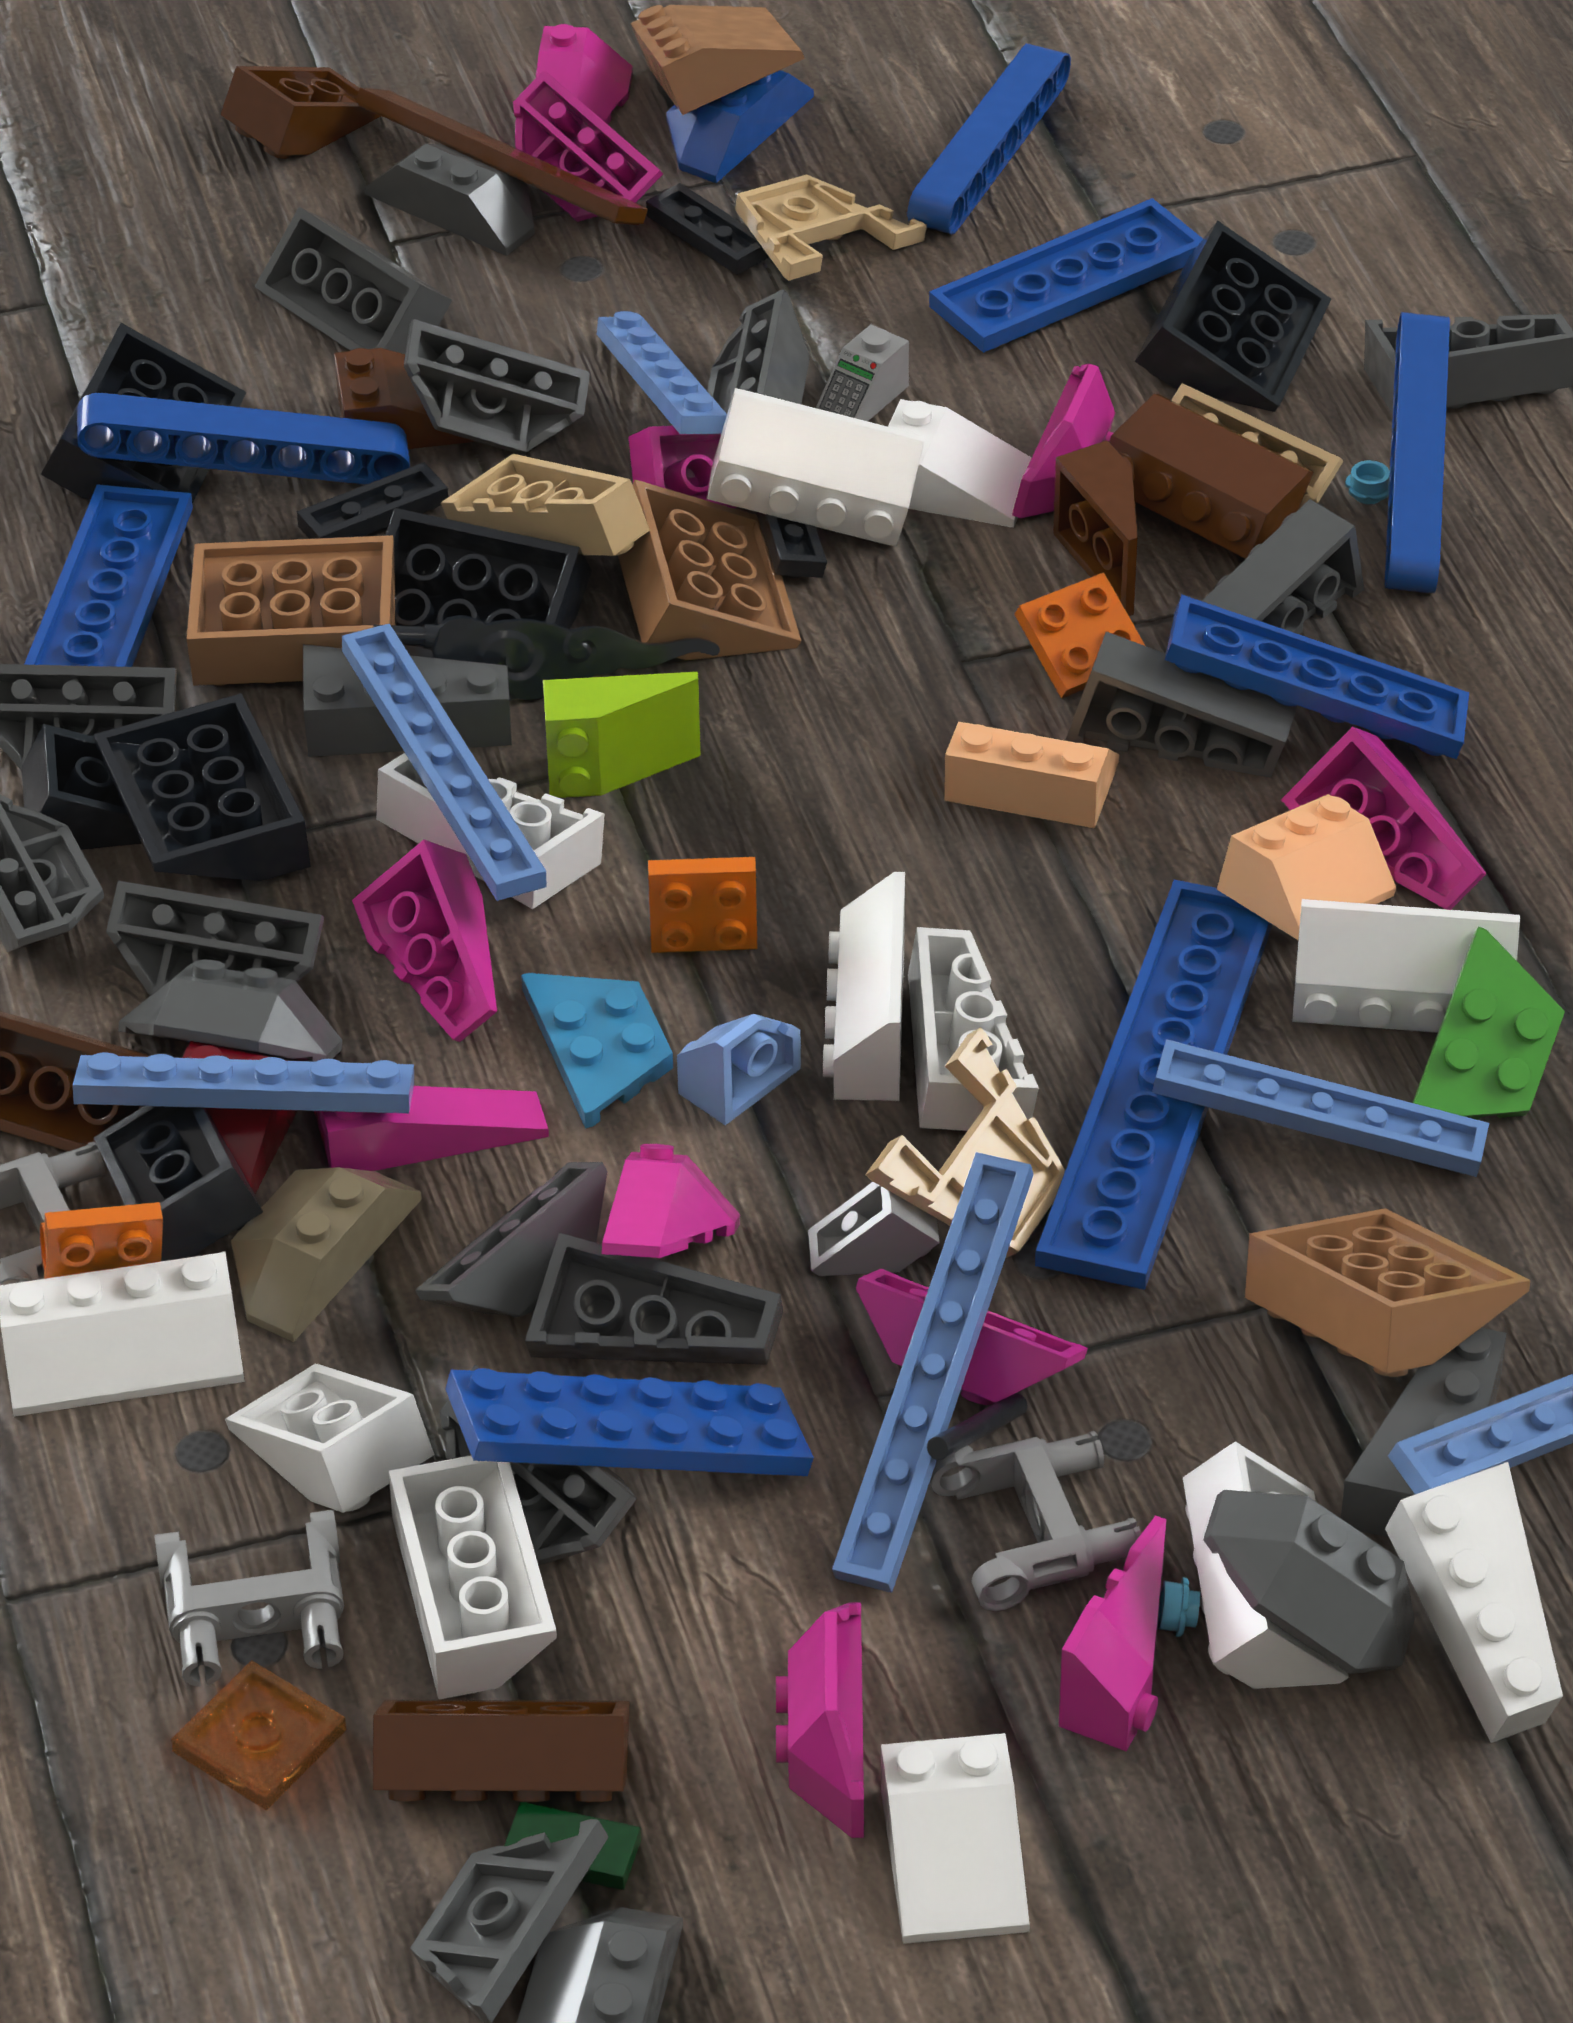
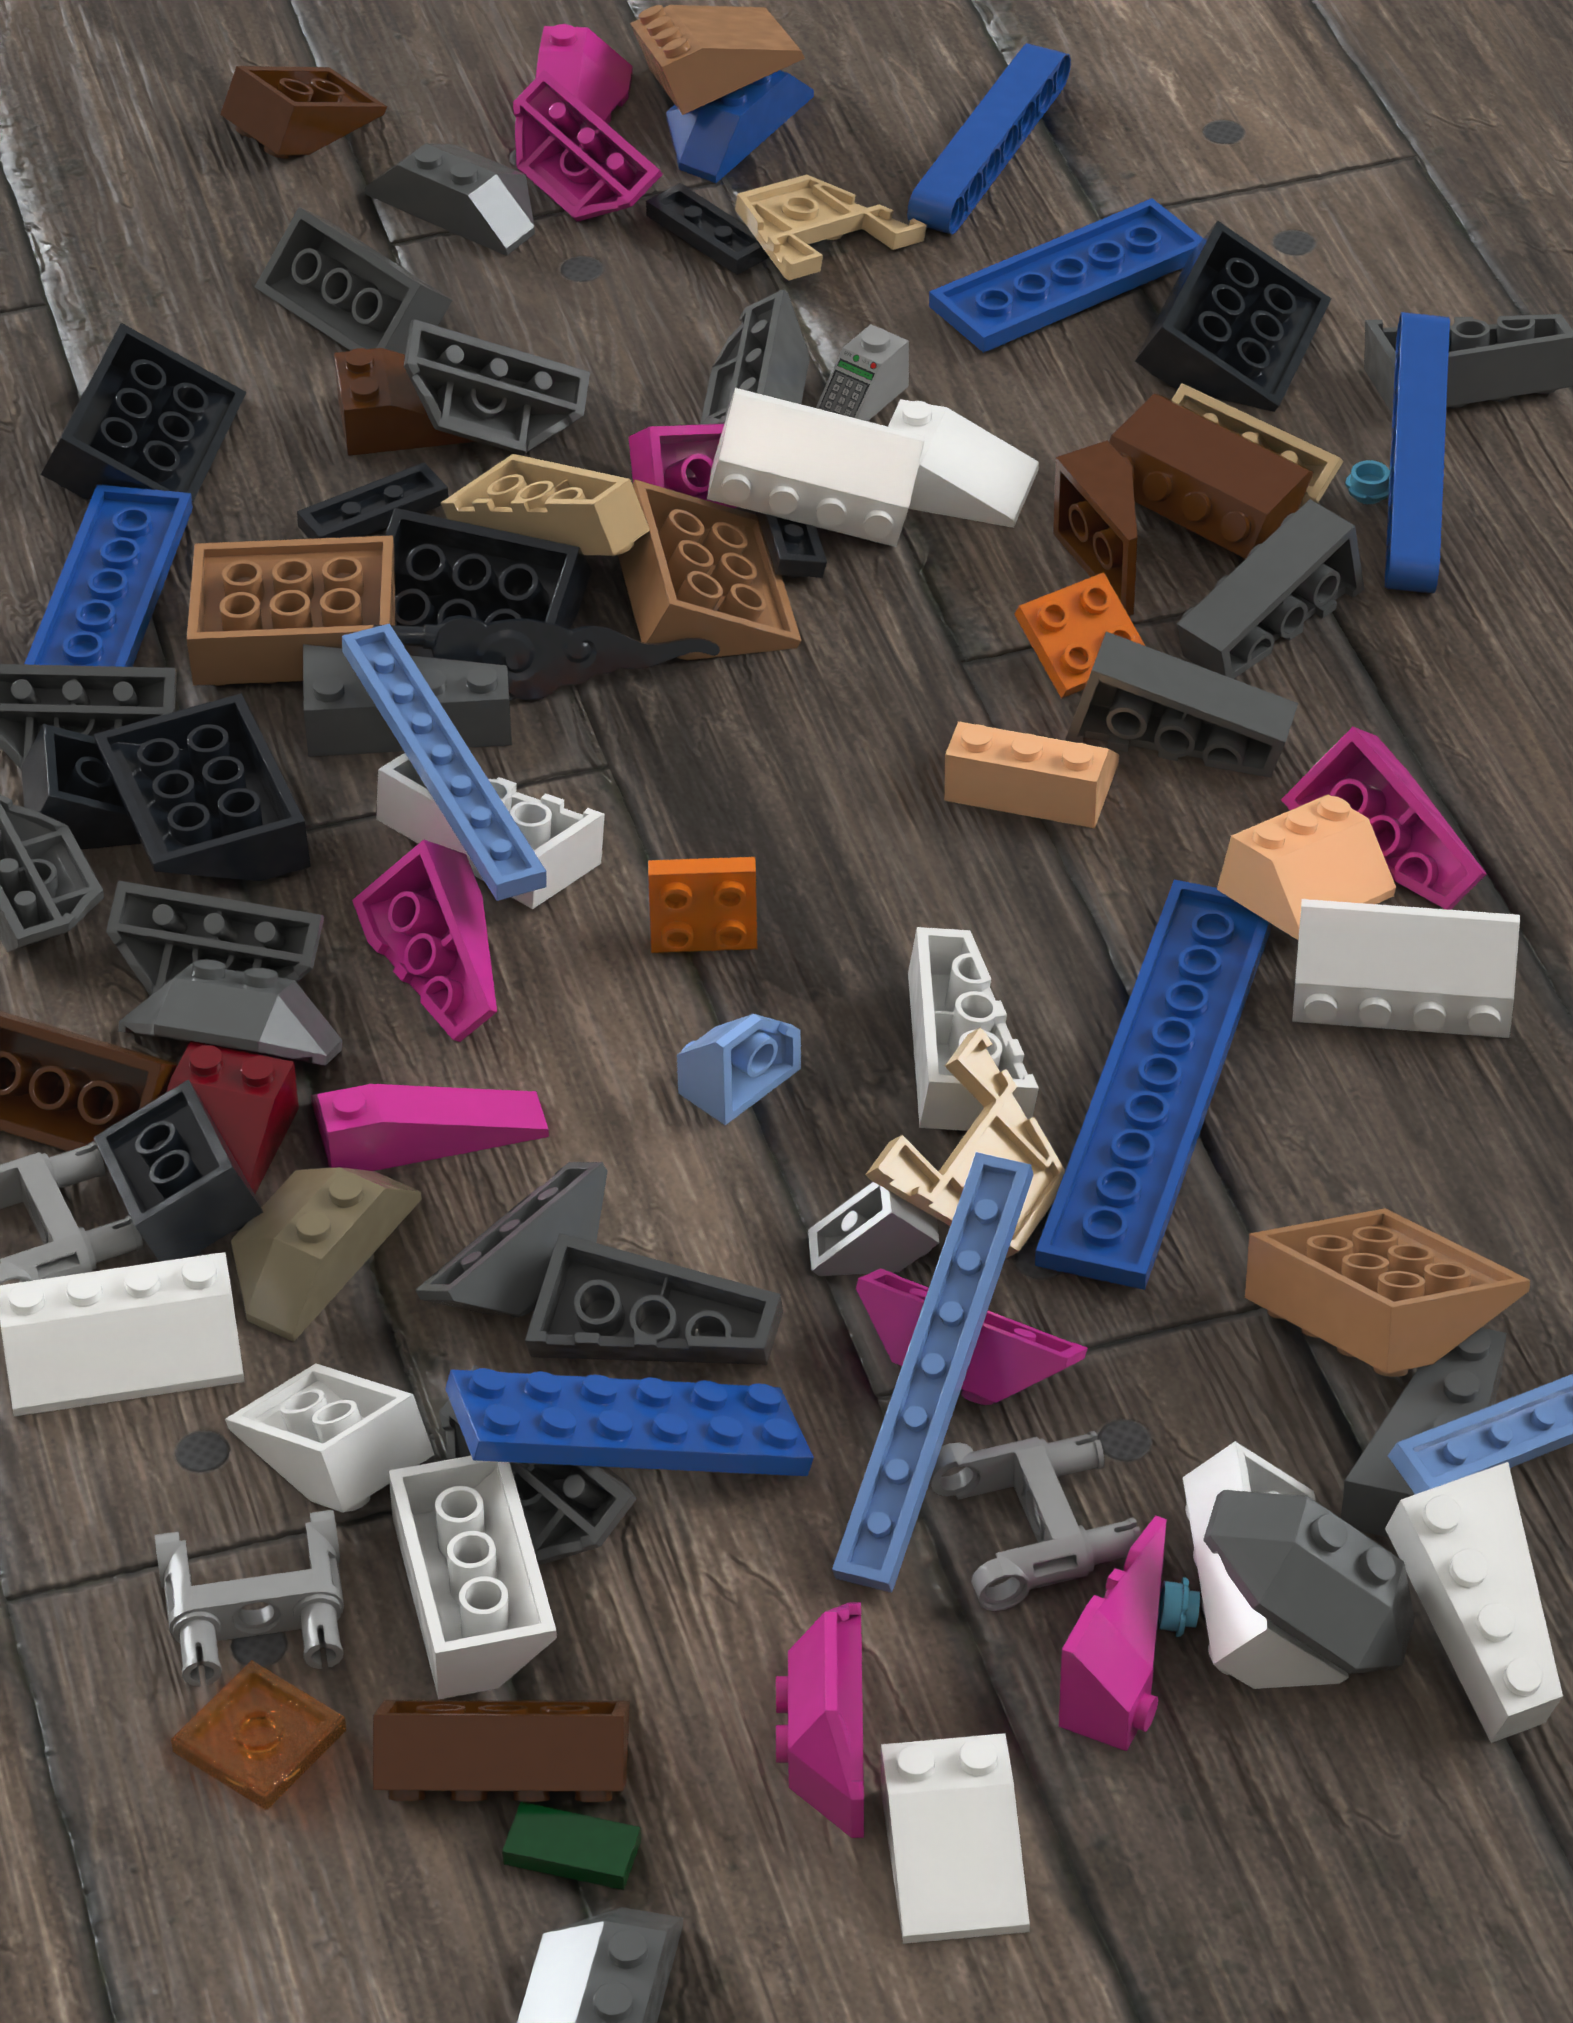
(100, 1238): orange plate -> none
(240, 439): blue beam -> none
(244, 1083): medium blue plate -> none
(501, 1914): dark grey wing -> none
(502, 156): reddish brown tile -> none
(598, 1037): dark azure wing -> none
(618, 730): lime slope -> none
(661, 374): medium blue plate -> none
(664, 1206): dark pink wedge -> none
(867, 995): white slope -> none
(976, 1426): black bar -> none
(1078, 421): dark pink wedge -> none
(1318, 677): blue plate -> none
(1321, 1107): medium blue plate -> none
(1490, 1037): bright green wing -> none

